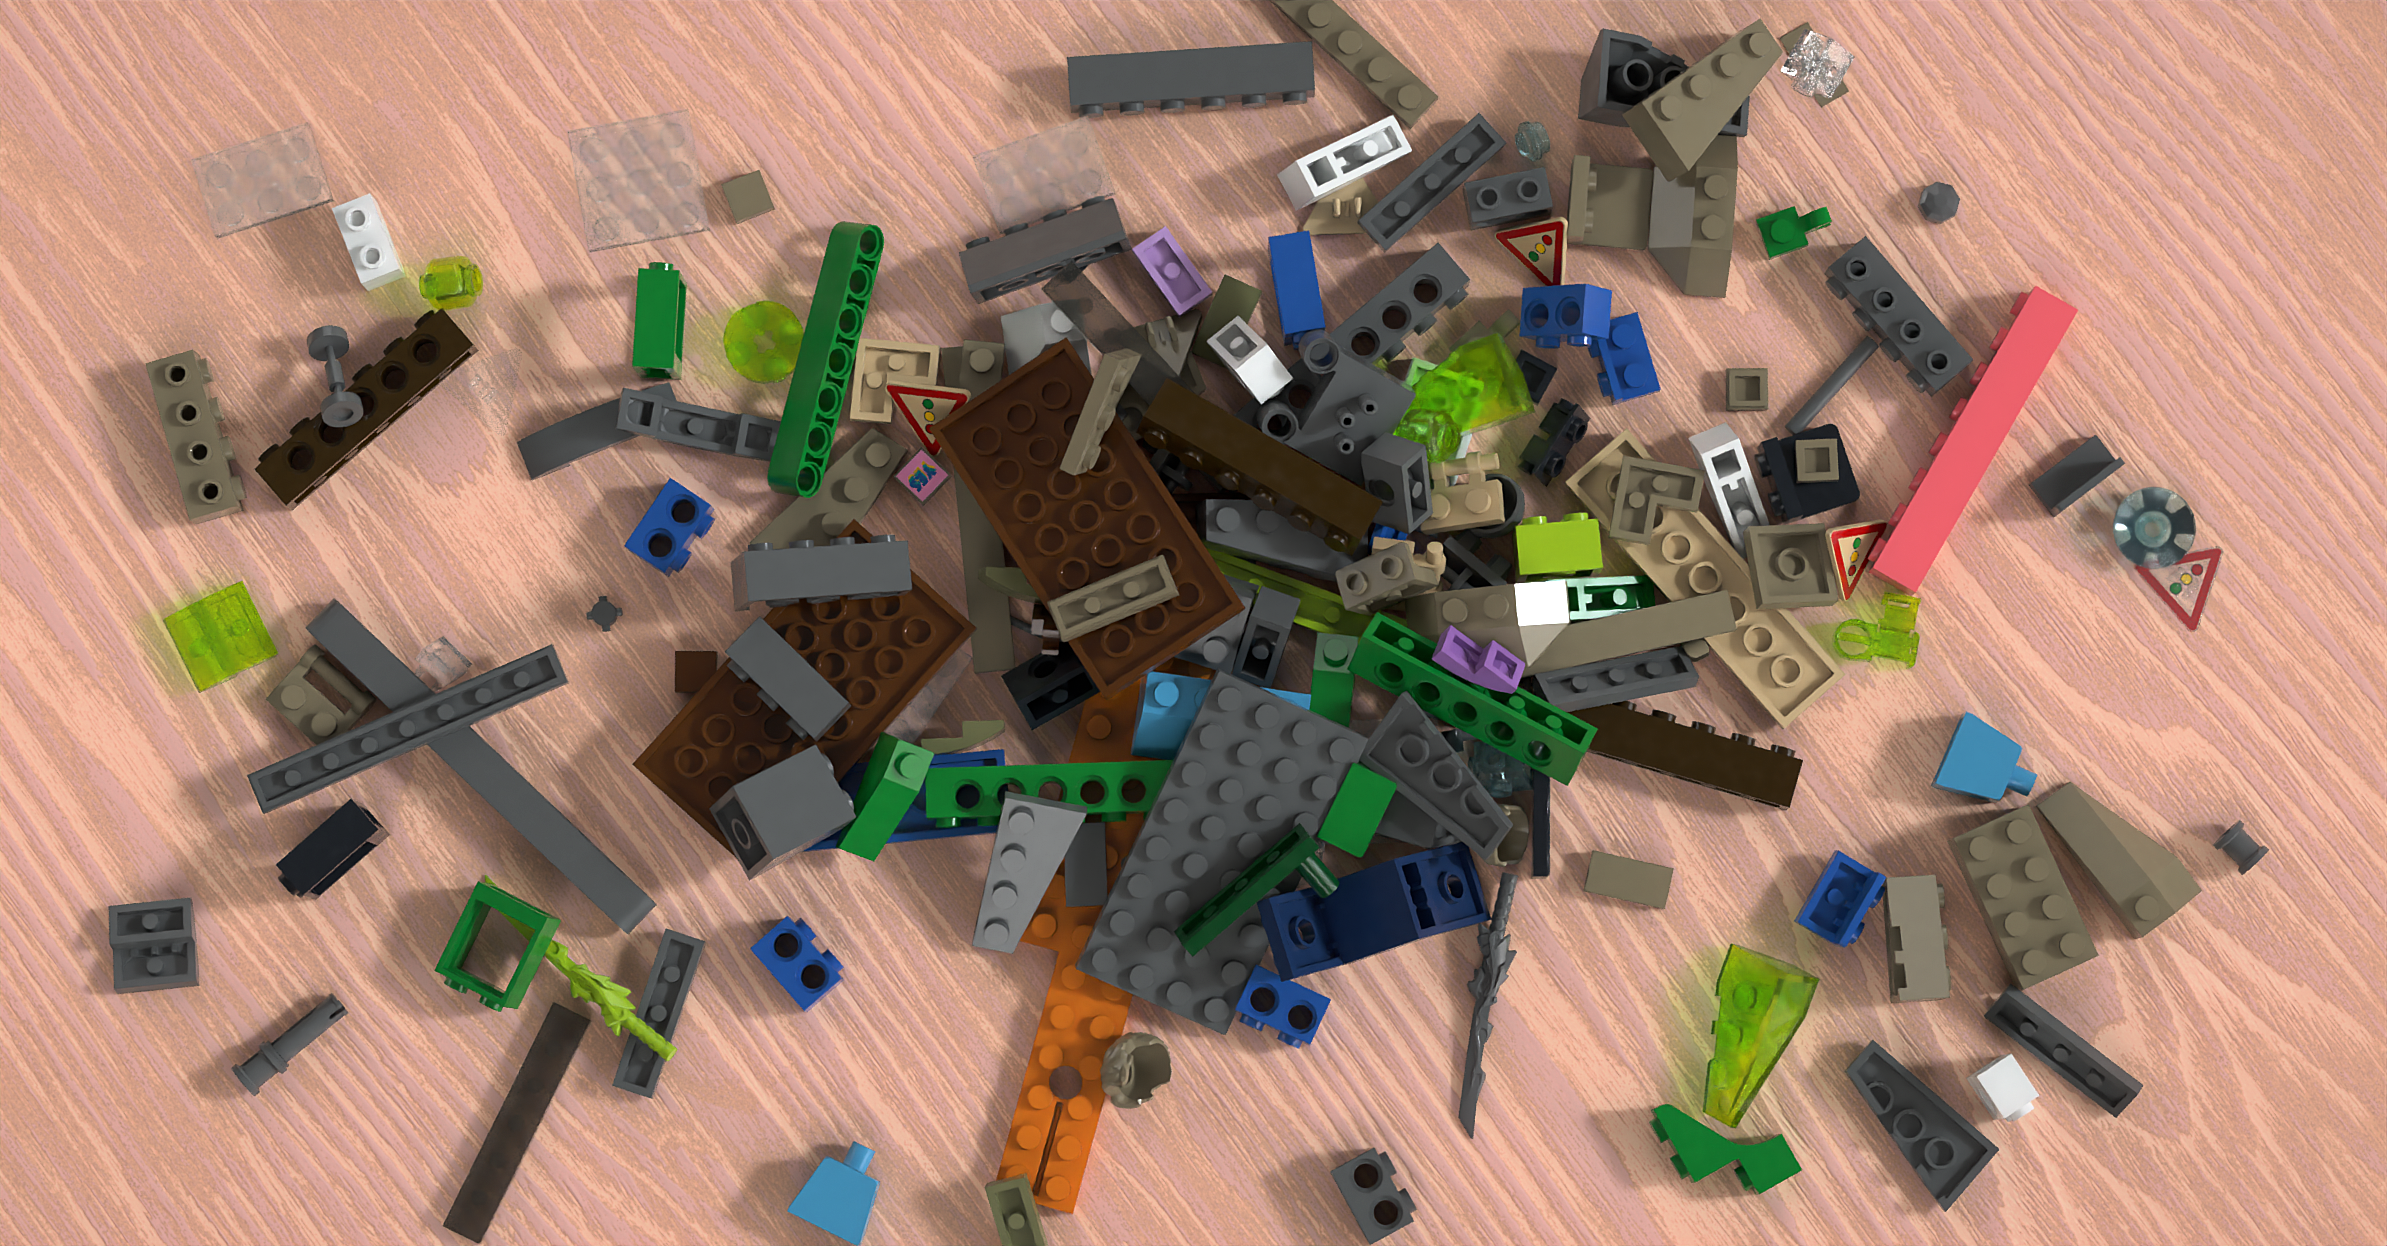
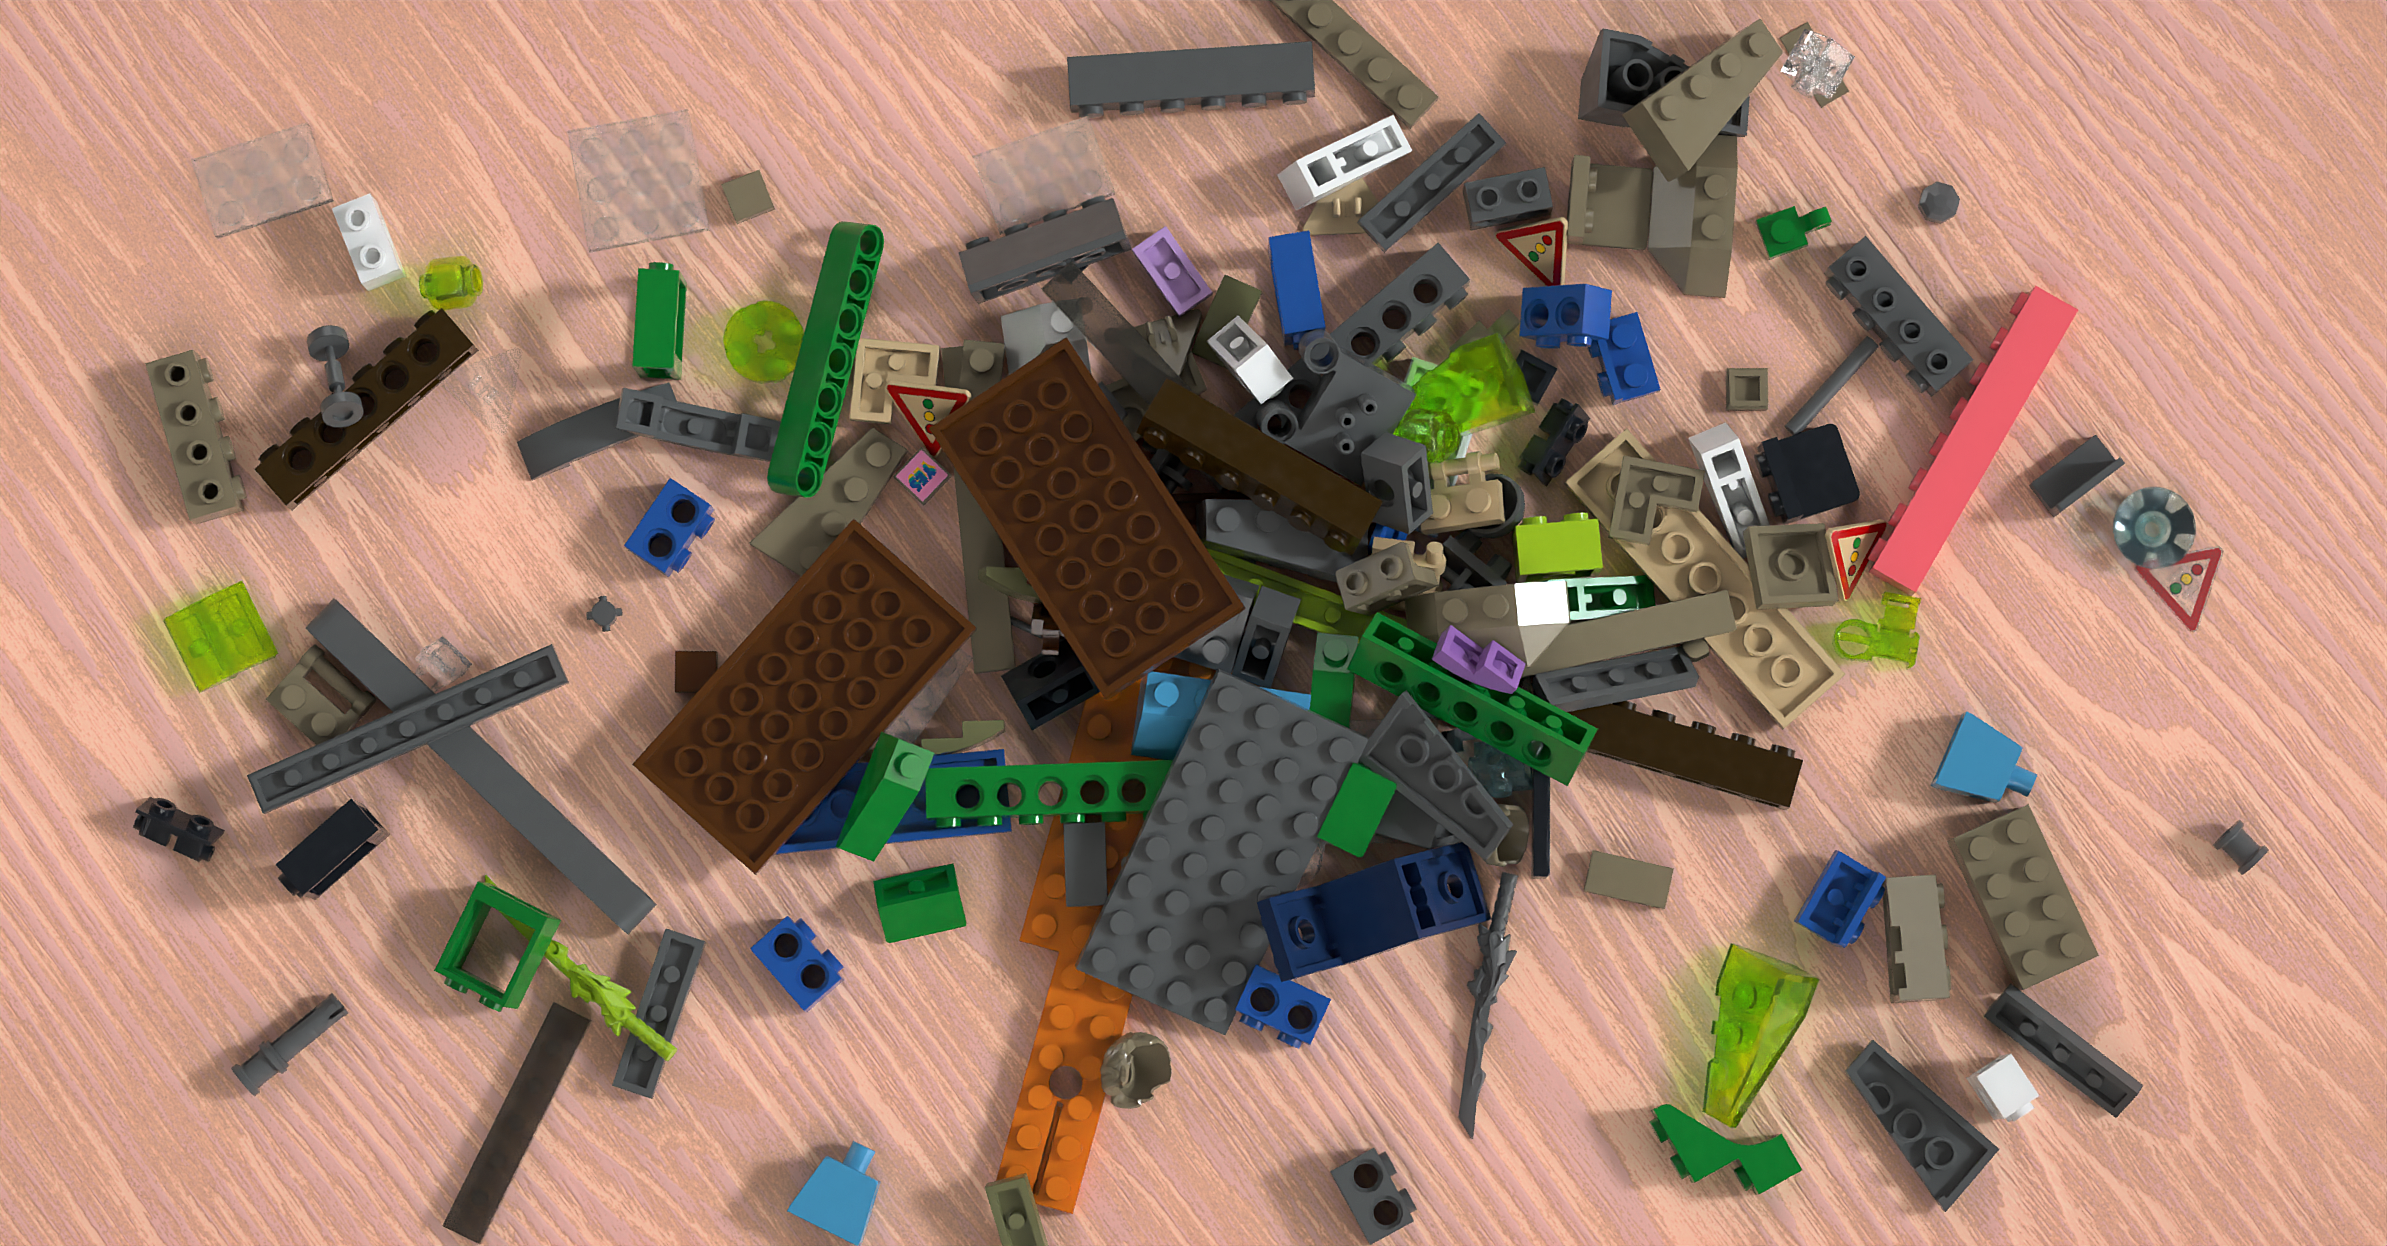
(153, 945): dark grey slope -> none
(161, 819): none -> black hinge
(782, 811): dark grey slope -> none
(786, 680): dark grey brick -> none
(821, 572): dark grey wedge -> none
(919, 903): none -> green panel
(1023, 861): wing -> none
(1099, 410): dark tan wing -> none
(1113, 598): dark tan tile -> none
(1289, 853): dark green piece -> none
(1532, 140): clear light blue plate -> none
(1816, 460): dark tan plate -> none
(2125, 865): dark tan wedge -> none

